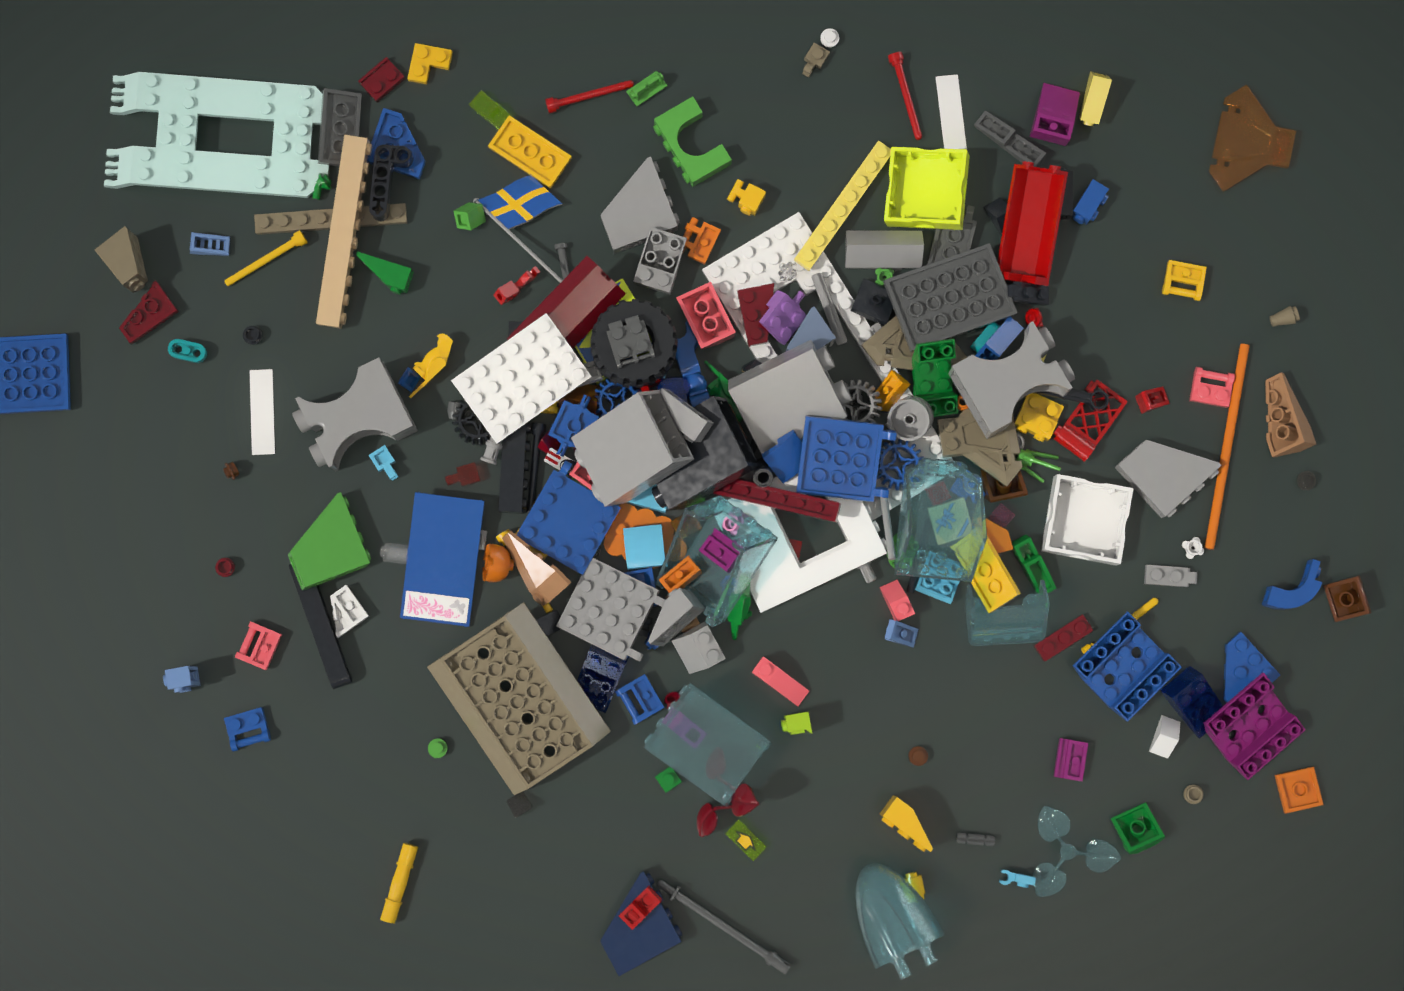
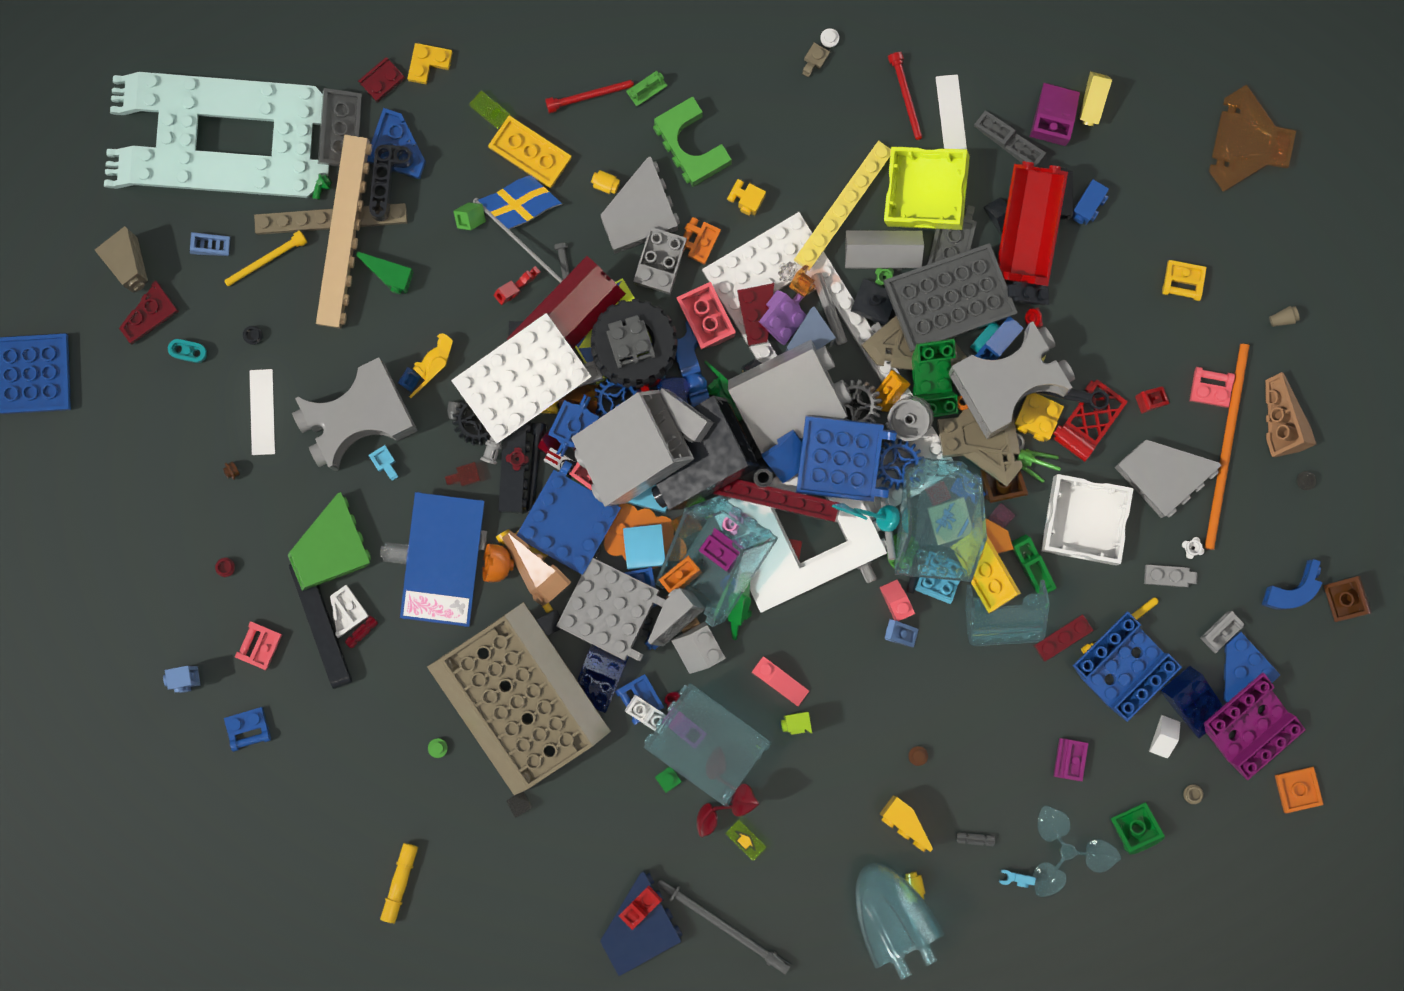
(361, 632): none -> dark red axle
(522, 458): none -> dark red plate
(605, 182): none -> yellow brick
(644, 712): none -> white slope
(802, 283): none -> clear orange panel
(886, 518): none -> teal piece
(1222, 631): none -> light grey hinge

